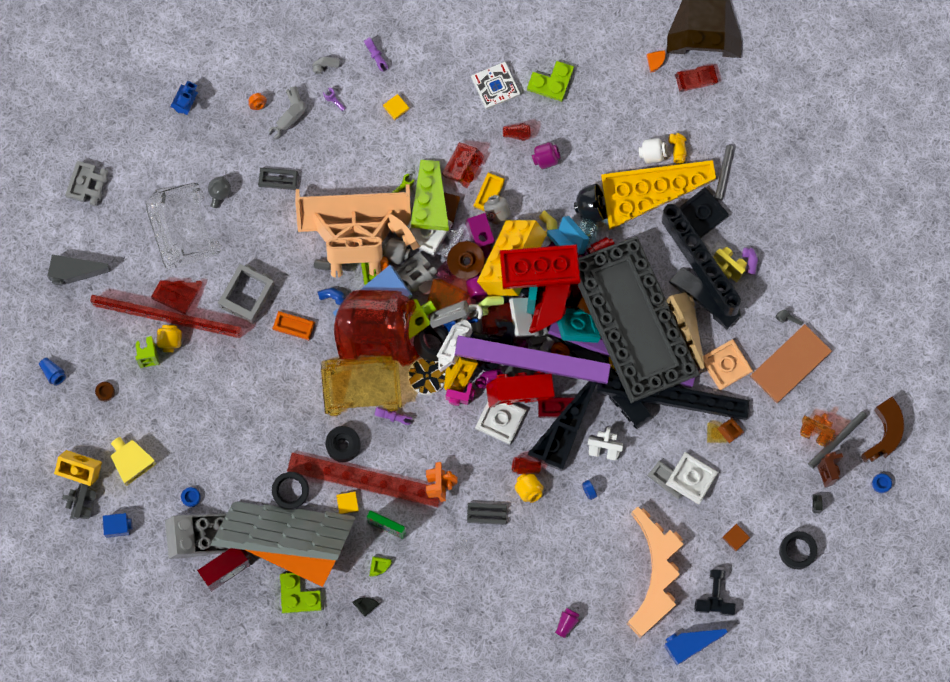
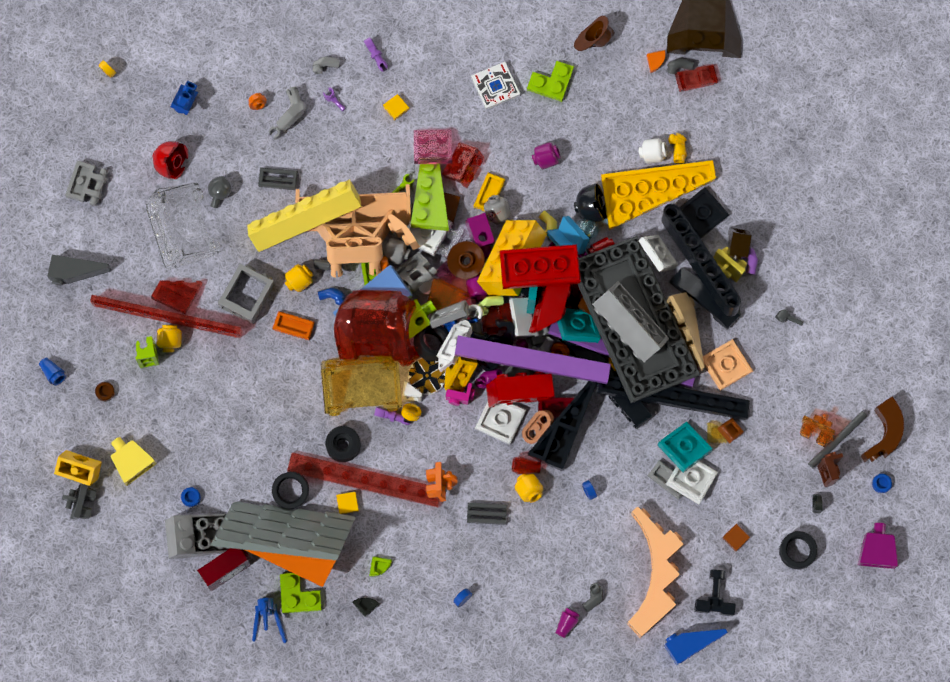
(106, 68): none -> yellow tile
(117, 525): blue brick -> none
(169, 159): none -> red cylinder
(265, 609): none -> blue plant
(298, 278): none -> yellow head
(304, 215): none -> light yellow brick
(386, 524): green tile -> none
(411, 393): none -> white slope
(411, 412): none -> yellow tile
(432, 146): none -> clear pink plate
(462, 598): none -> blue tile
(518, 131): clear red cone -> none
(538, 425): none -> nougat plate
(595, 35): none -> reddish brown piece
(596, 595): none -> dark grey arm
(613, 447): white hips -> none
(630, 322): none -> light grey slope
(658, 253): none -> white tile
(679, 63): none -> dark grey arm
(684, 447): none -> teal tile
(724, 172): flat silver bar -> none
(738, 243): none -> dark brown arch
(790, 363): nougat tile -> none
(878, 549): none -> magenta torso

